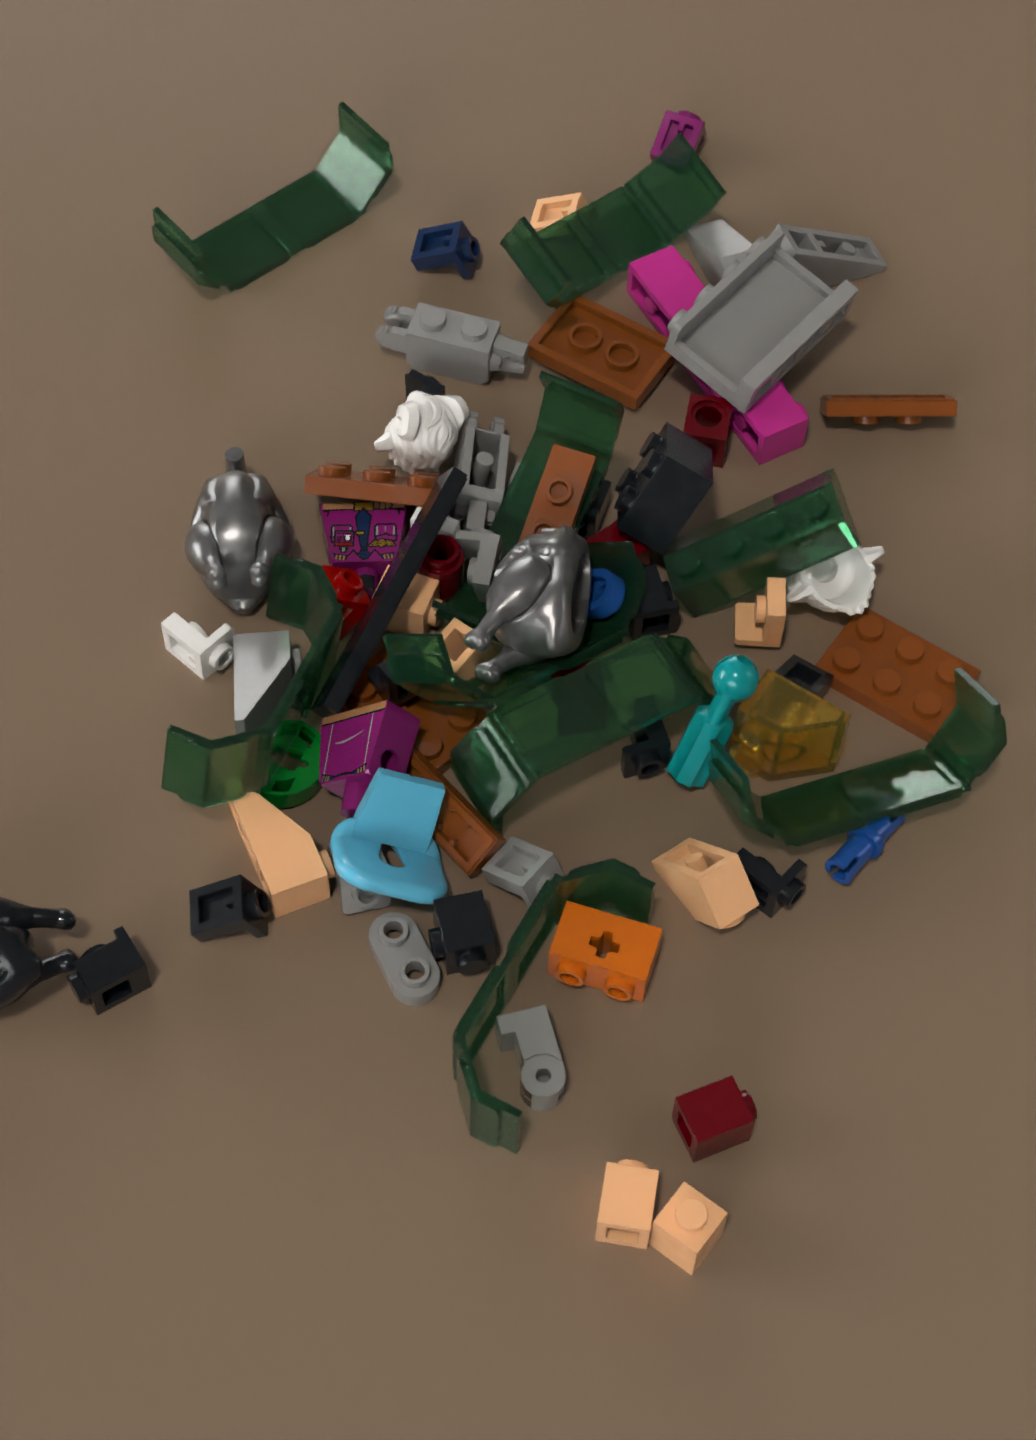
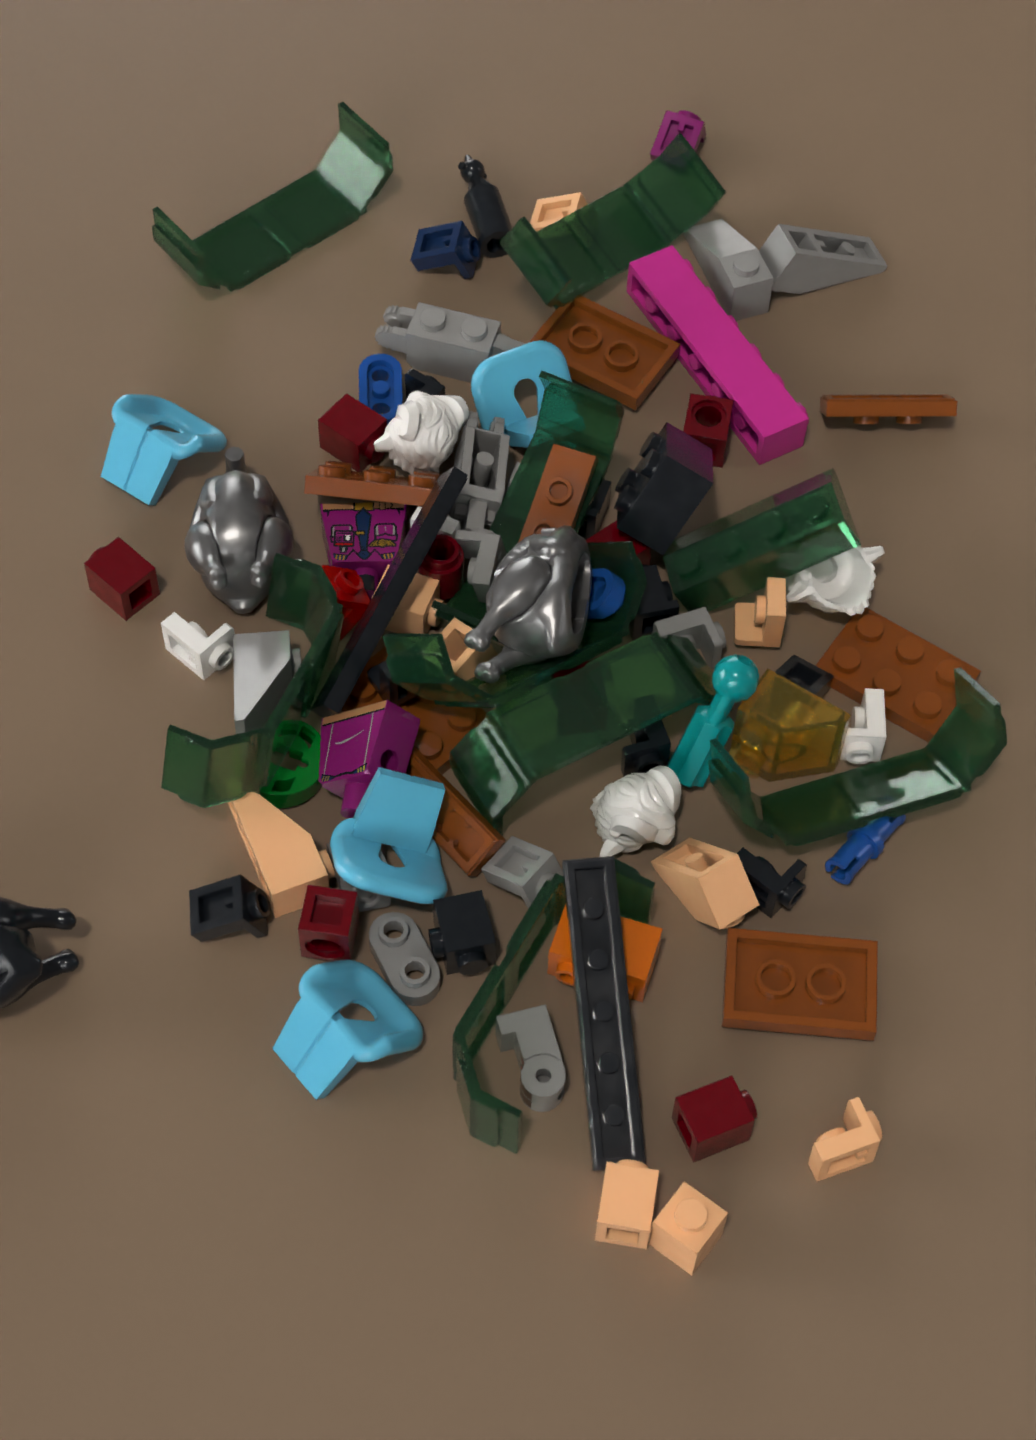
(109, 973): black brick -> none
(122, 578): none -> dark red brick
(145, 457): none -> medium azure piece
(325, 1045): none -> medium azure piece
(328, 923): none -> dark red brick
(350, 432): none -> dark red brick
(381, 384): none -> blue plate
(484, 208): none -> black wheel
(495, 384): none -> medium azure piece
(603, 1011): none -> black tile
(637, 810): none -> white hair
(699, 629): none -> light grey bracket
(756, 322): light grey panel -> none
(800, 984): none -> dark orange plate
(845, 1150): none -> light nougat bracket
(868, 729): none -> white bracket

